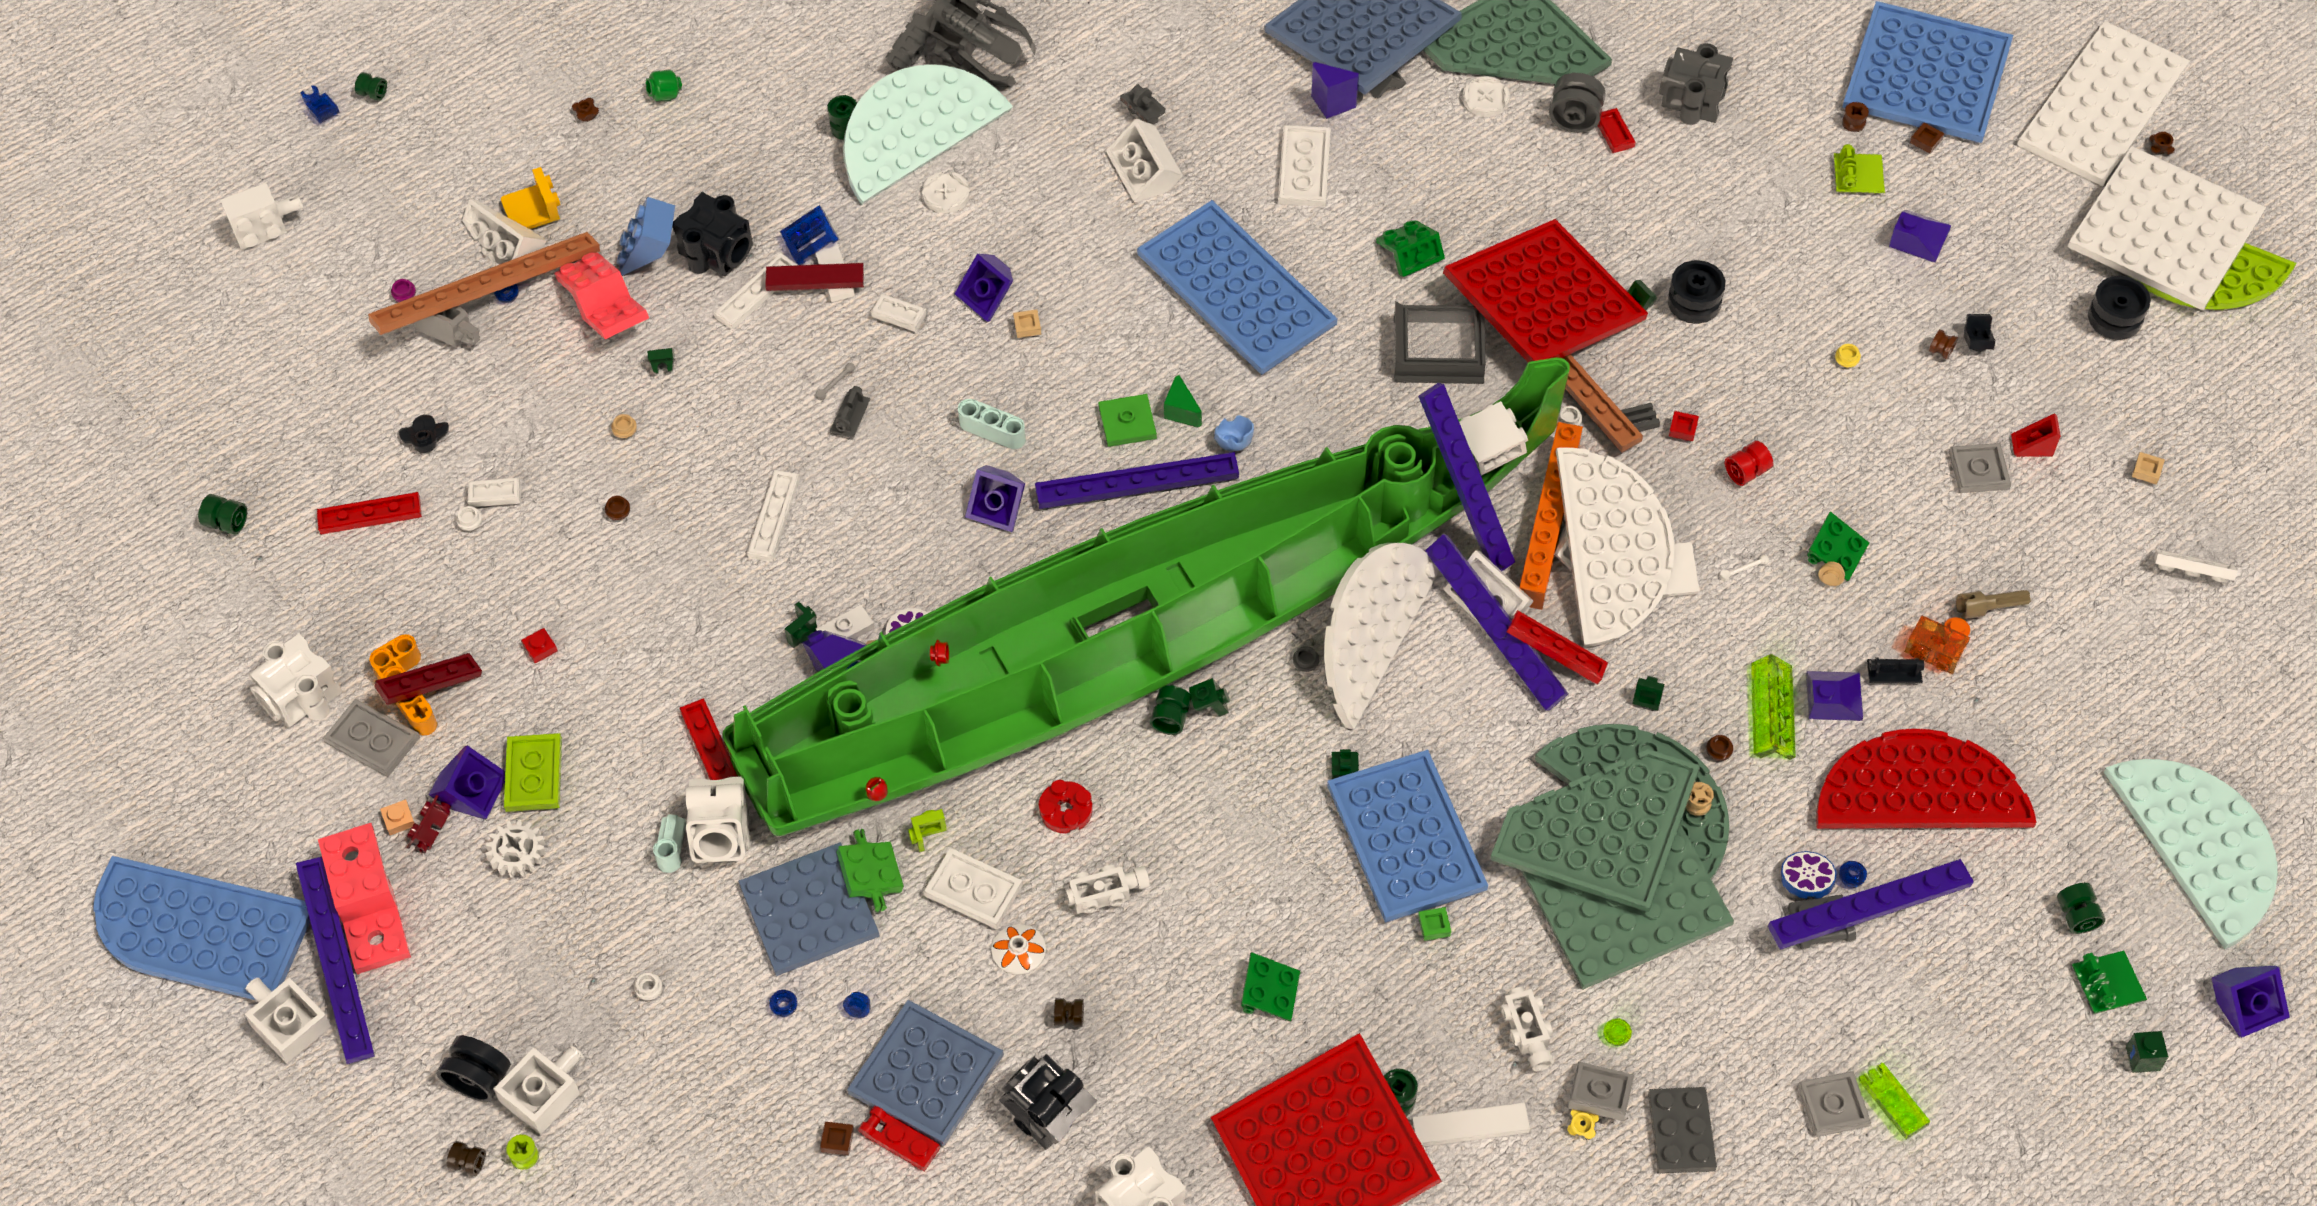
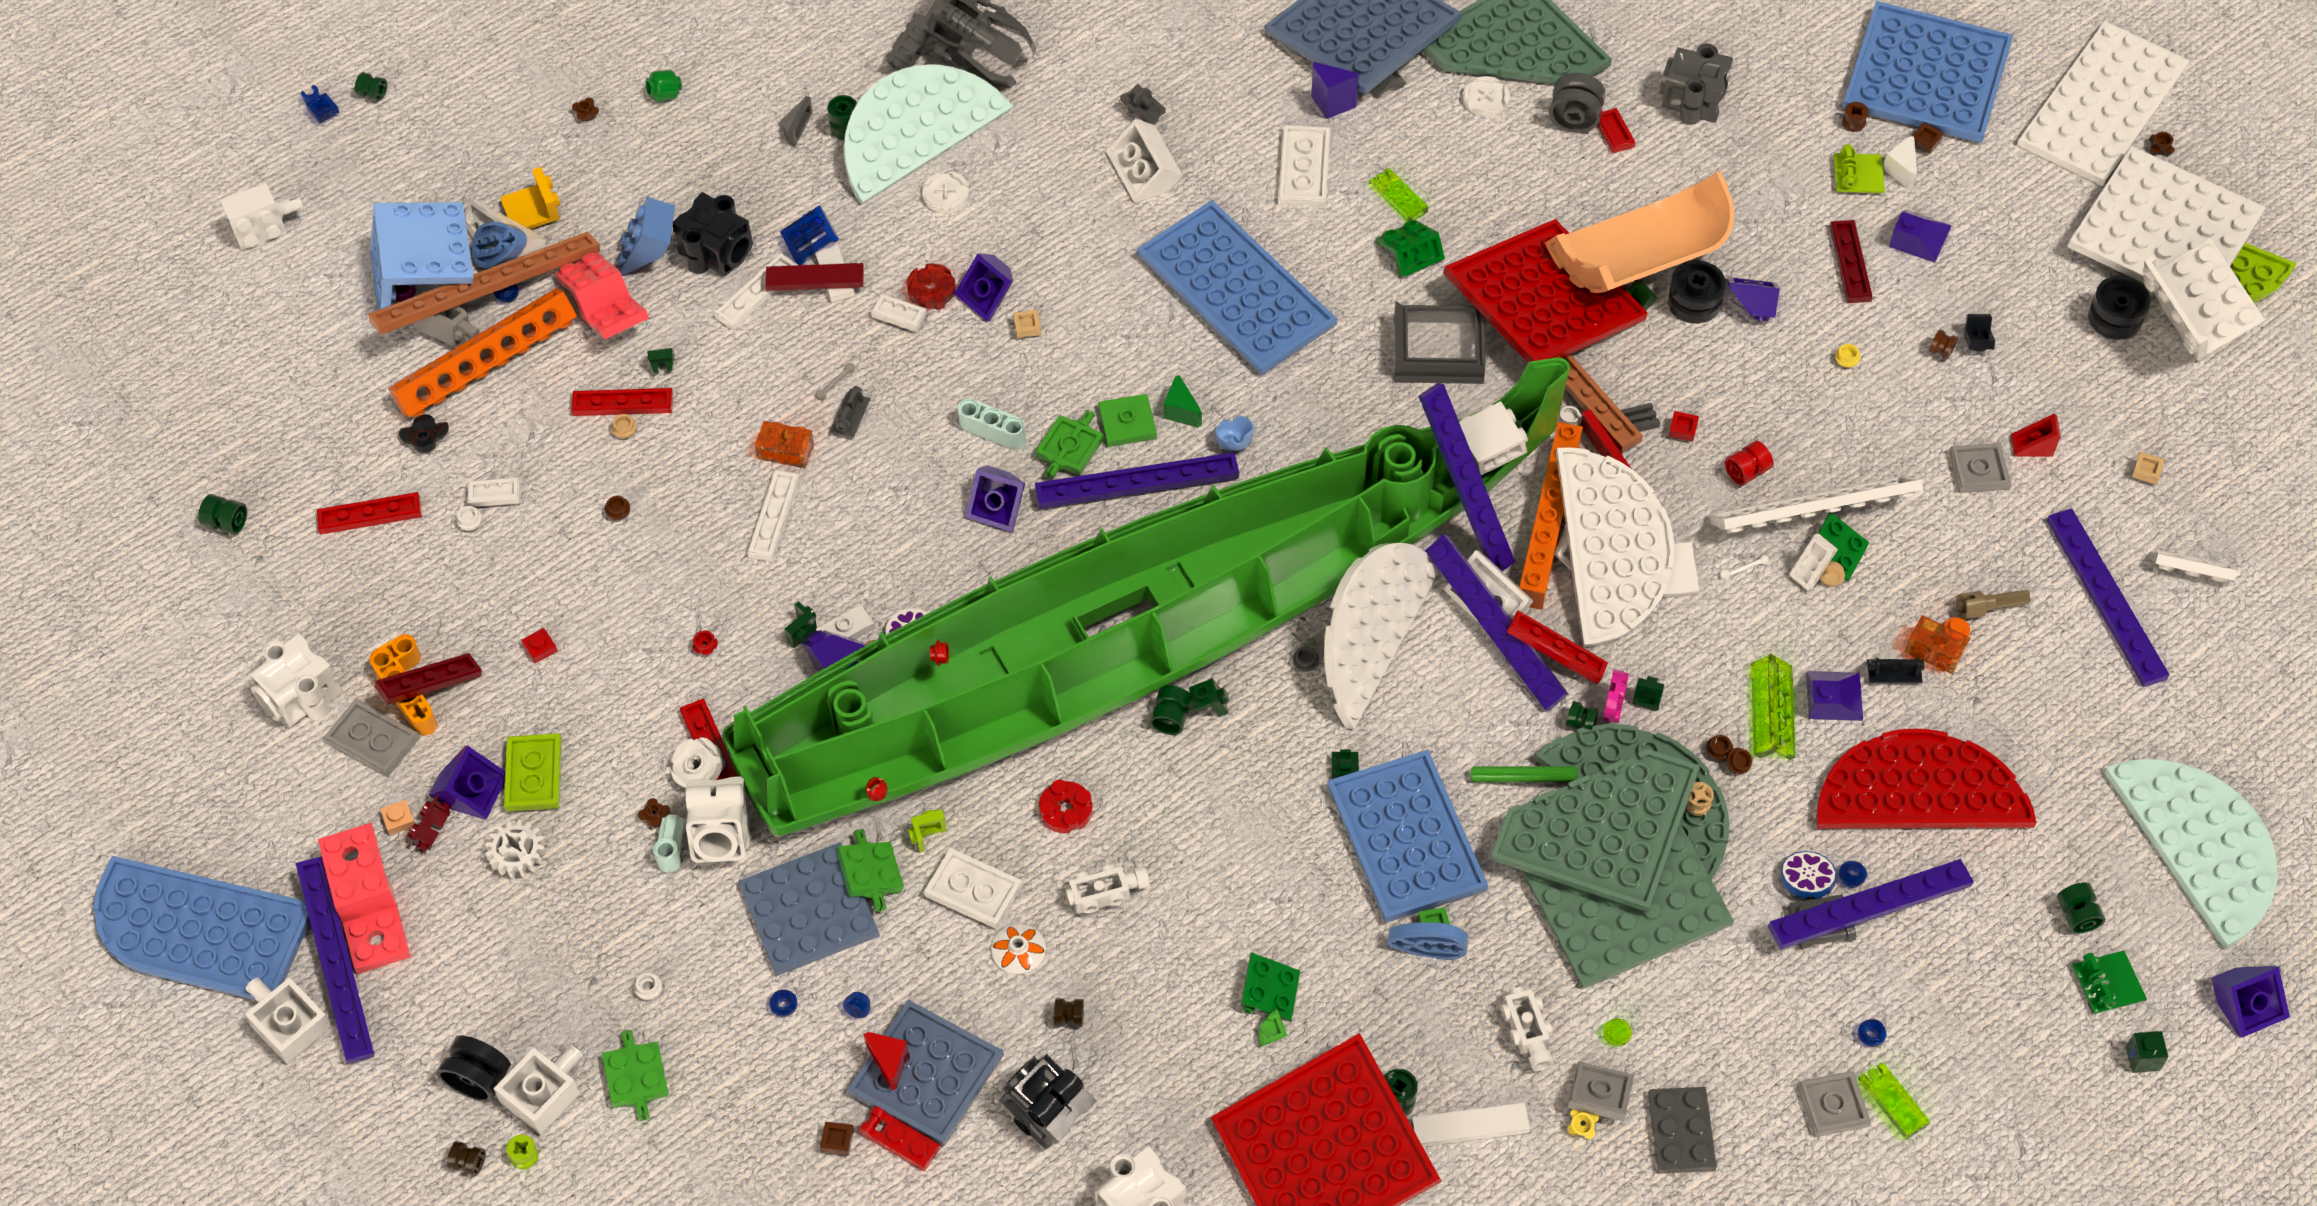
(405, 391): none -> orange brick
(418, 246): none -> light blue bracket
(503, 235): none -> medium blue piece
(622, 401): none -> red tile
(635, 1075): none -> bright green plate
(653, 819): none -> reddish brown plate
(692, 750): none -> white plate
(704, 637): none -> red plate
(784, 444): none -> clear orange brick
(796, 120): none -> dark grey slope
(889, 1055): none -> red slope
(934, 297): none -> clear red plate
(1069, 445): none -> bright green plate
(1271, 1028): none -> bright green tile
(1399, 195): none -> clear neon green hinge
(1429, 940): none -> medium blue piece
(1524, 773): none -> bright green axle
(1576, 715): none -> dark green wheel
(1600, 437): none -> red tile
(1615, 696): none -> dark pink plate
(1647, 237): none -> light nougat panel
(1739, 761): none -> reddish brown plate
(1756, 296): none -> dark purple slope
(1808, 504): none -> white plate
(1813, 562): none -> white plate
(1850, 261): none -> dark red tile
(1874, 1026): none -> clear blue plate
(1901, 163): none -> white slope
(2108, 598): none -> dark purple plate
(2202, 299): none -> white bracket

